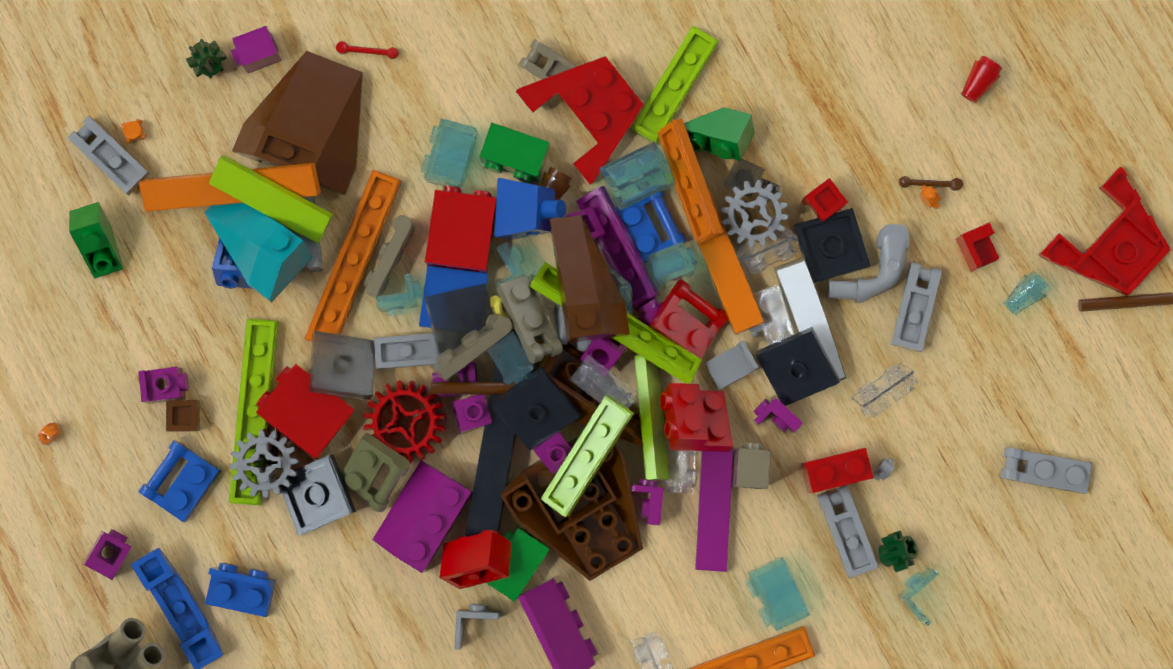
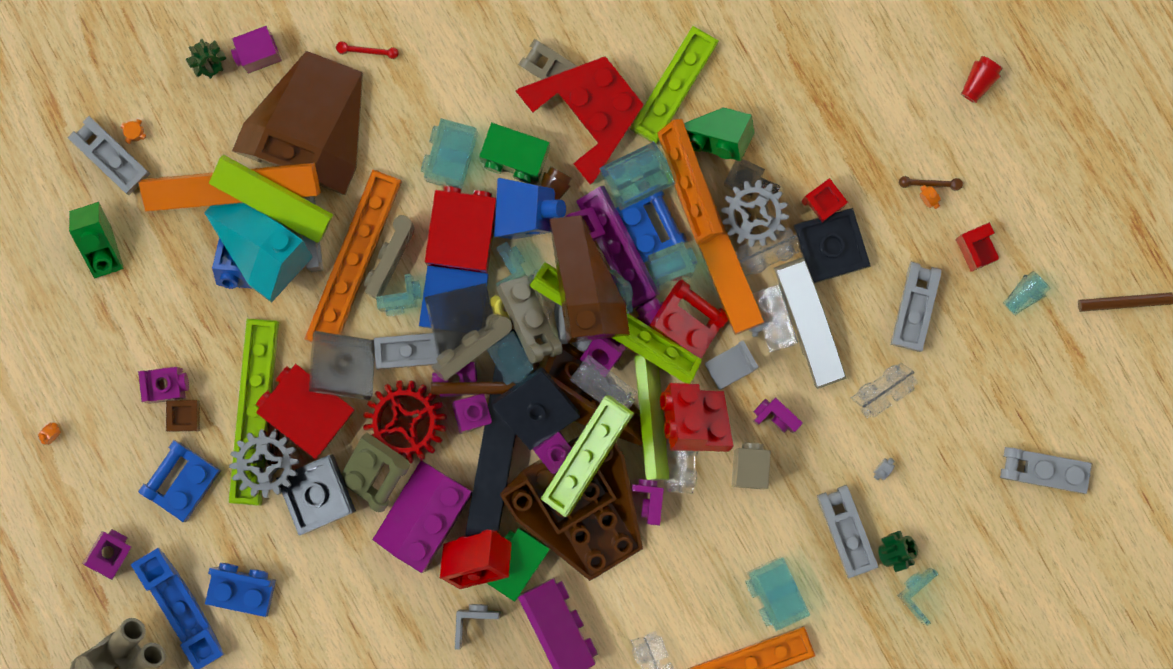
(714, 511): magenta tile -> none
(797, 366): black plate -> none
(837, 470): red brick -> none
(893, 245): light grey piece -> none
(1123, 250): red wing -> none

